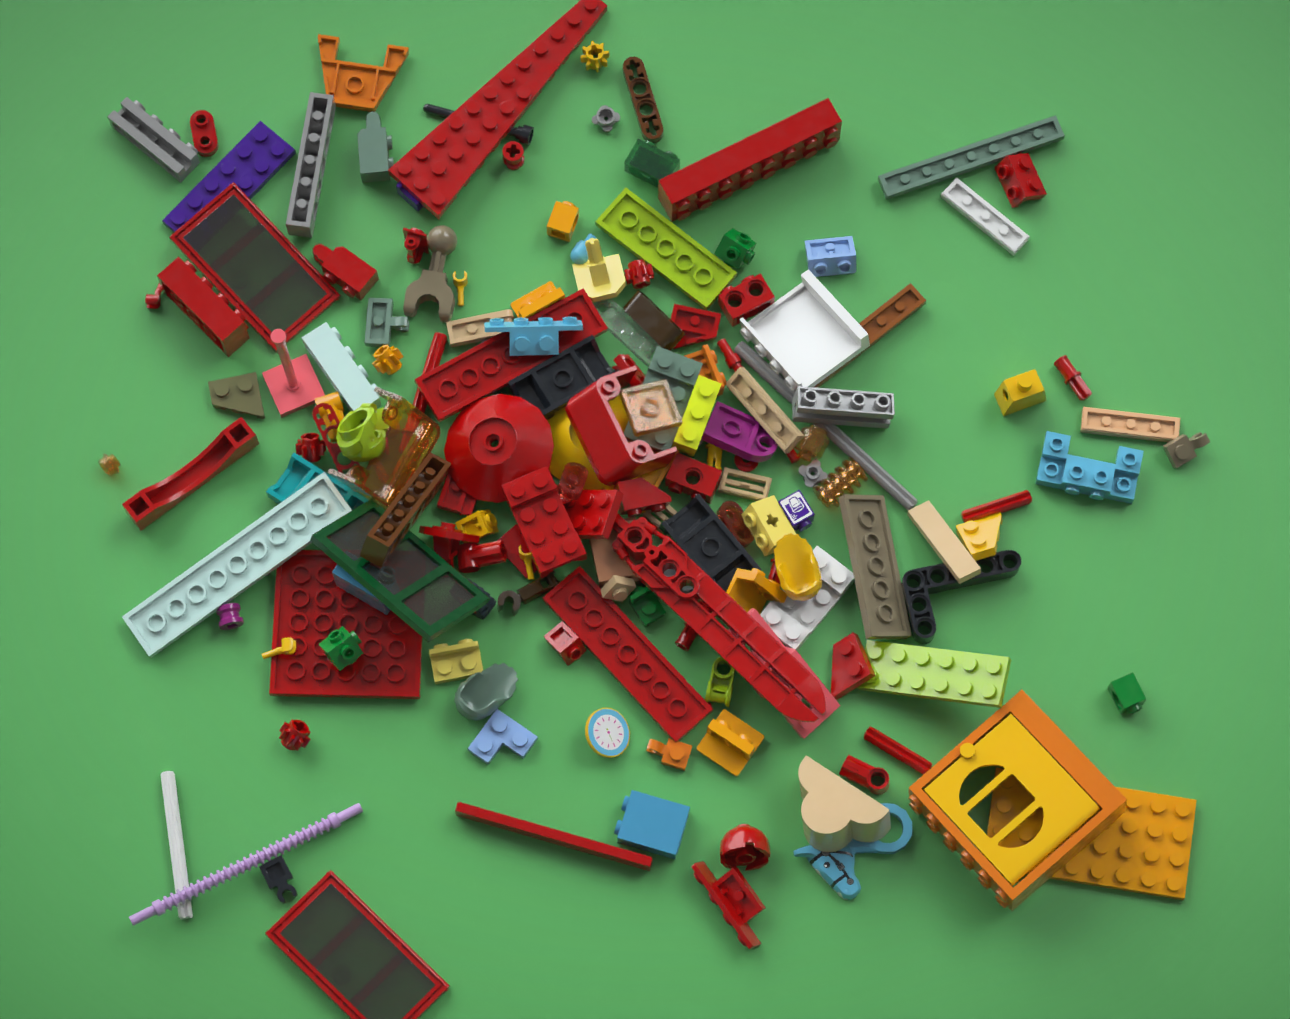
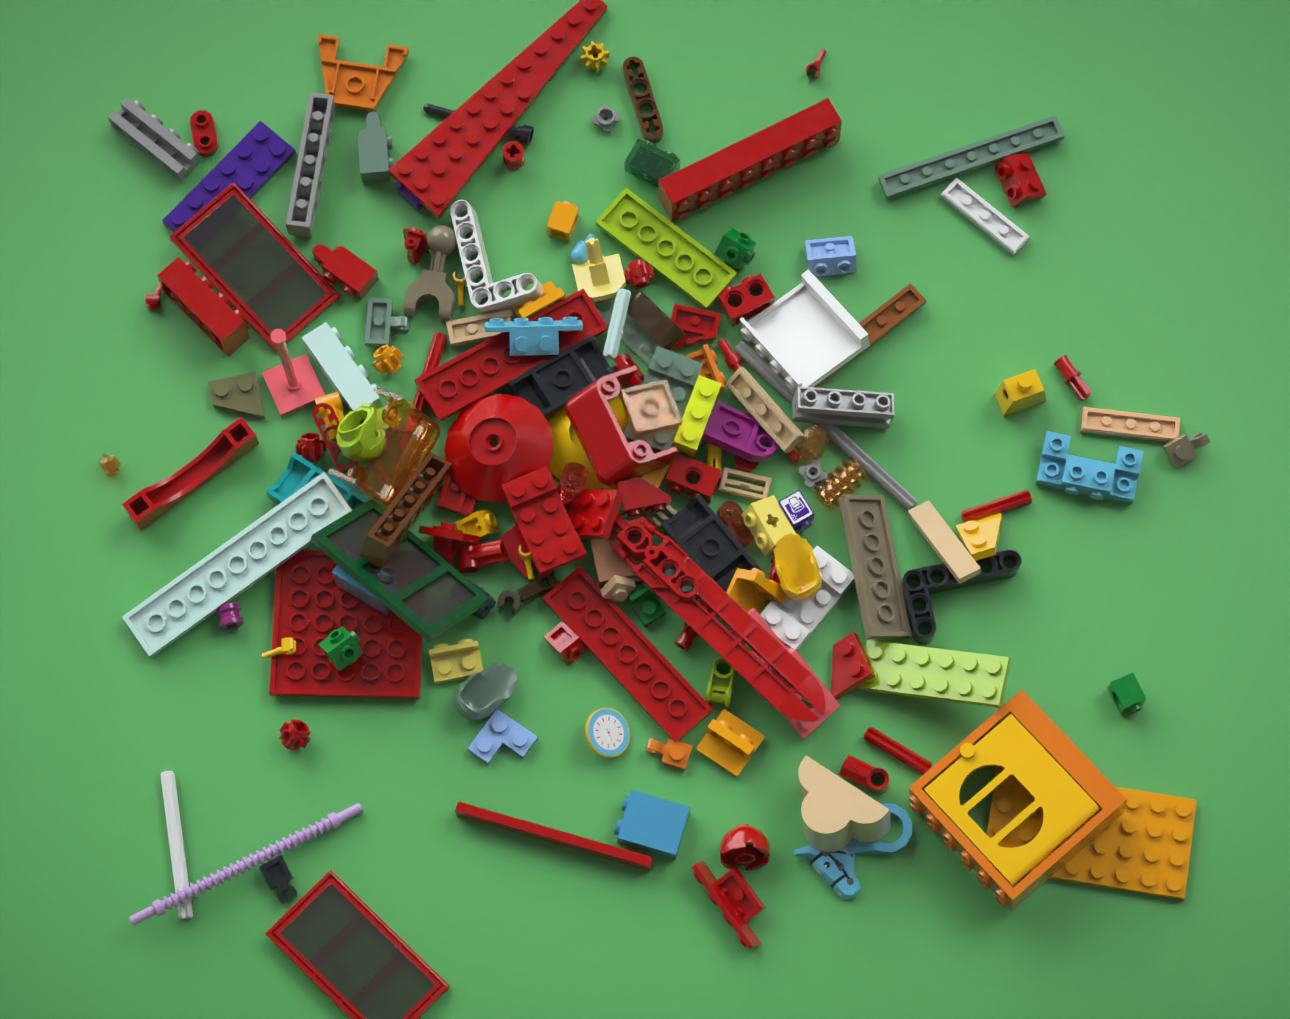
(480, 266): none -> white beam
(617, 323): none -> light aqua axle
(816, 65): none -> red hand

